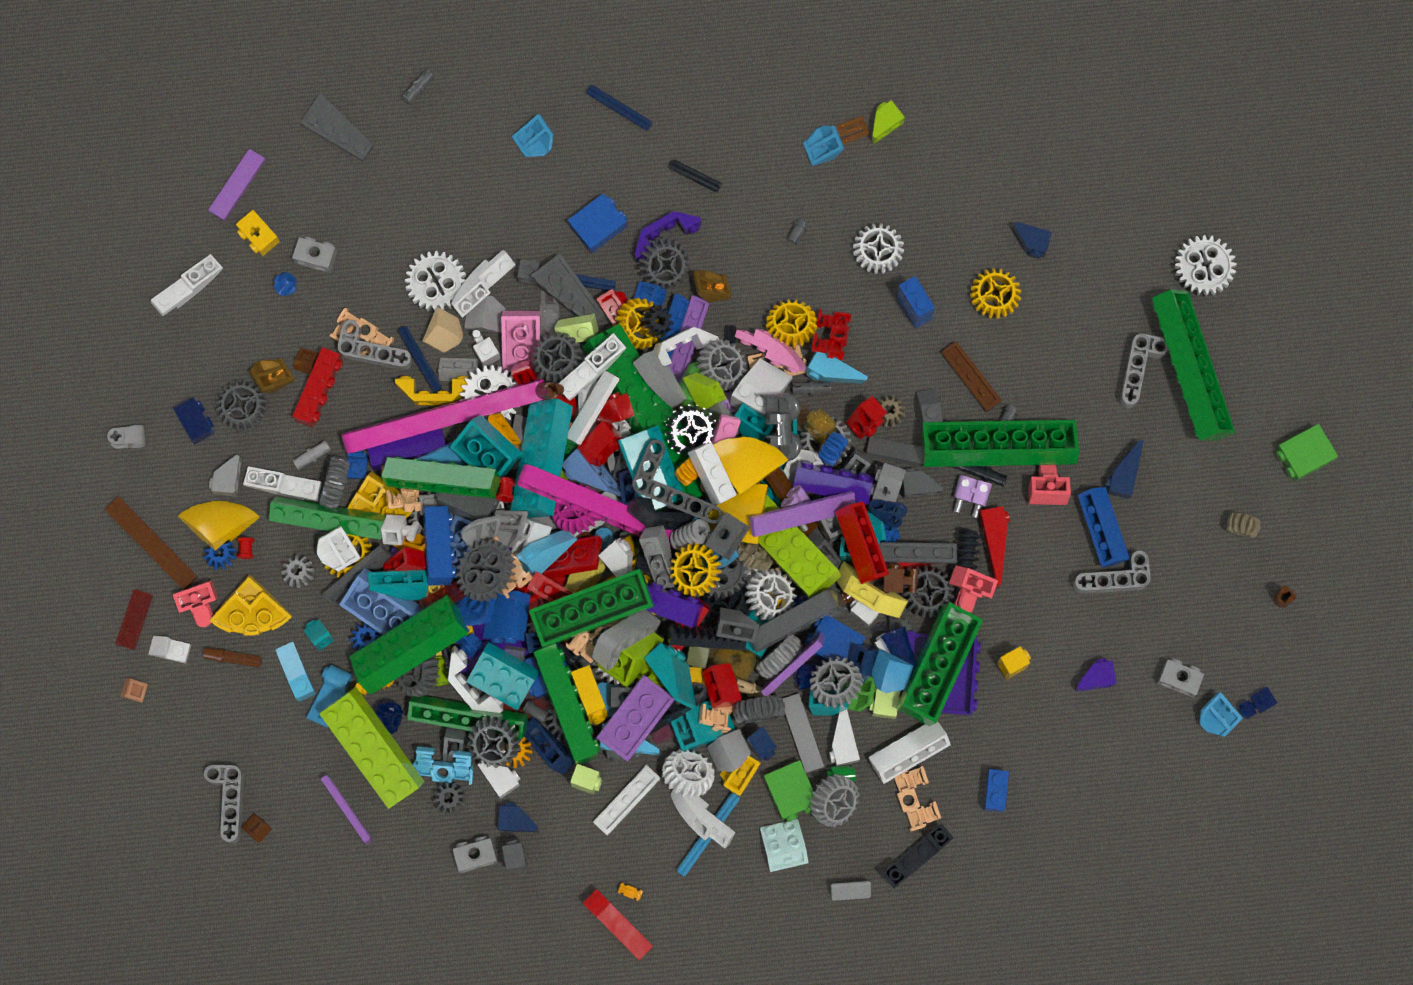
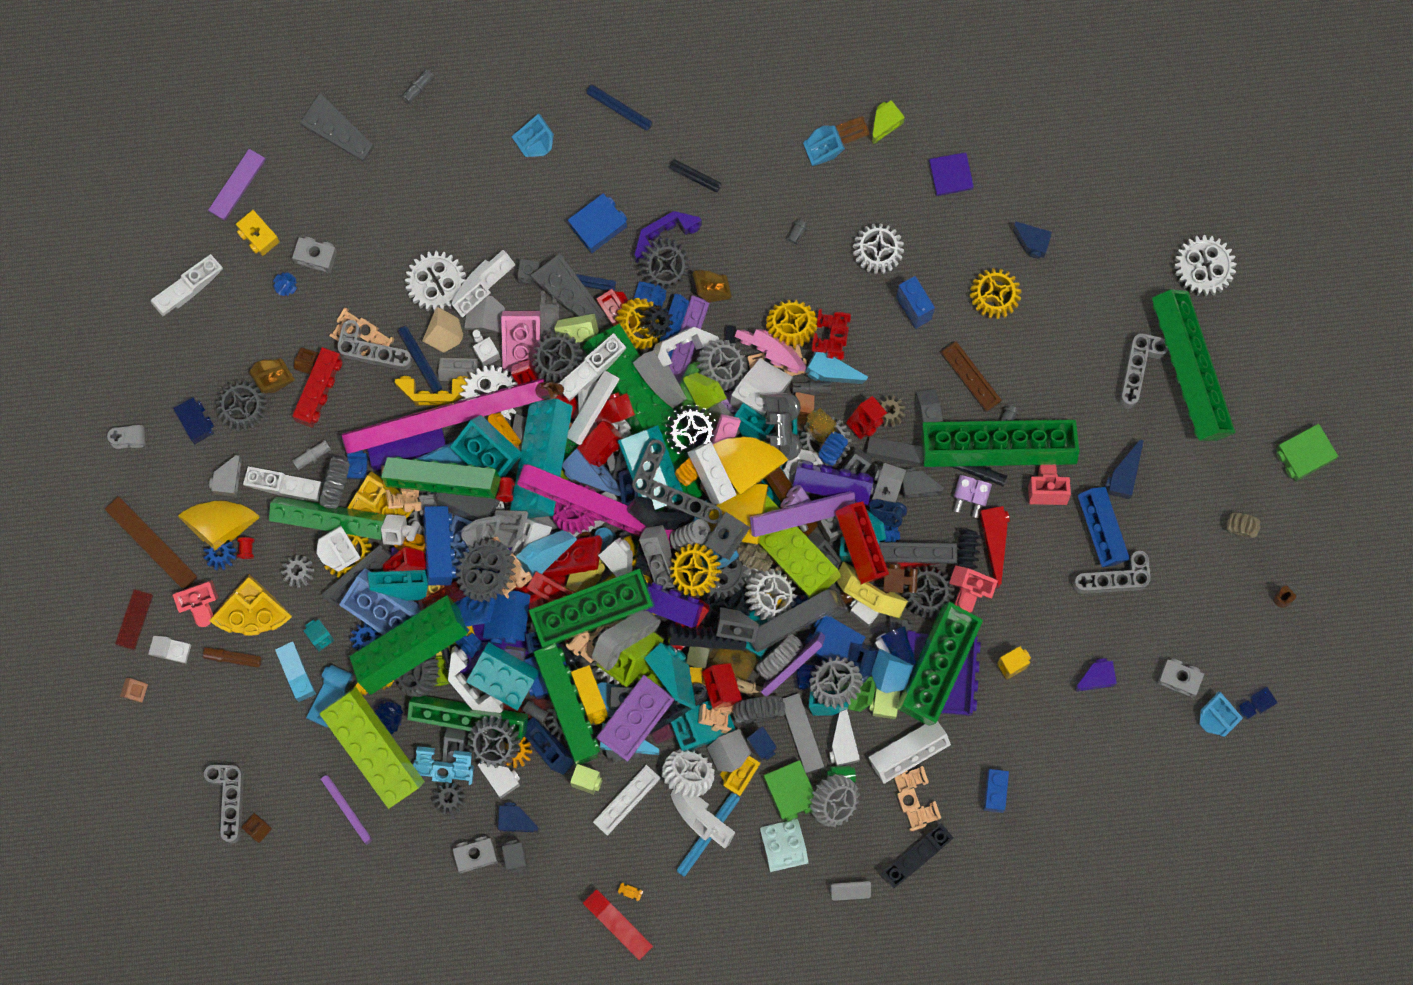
(806, 402): none -> nougat slope
(951, 174): none -> dark purple tile

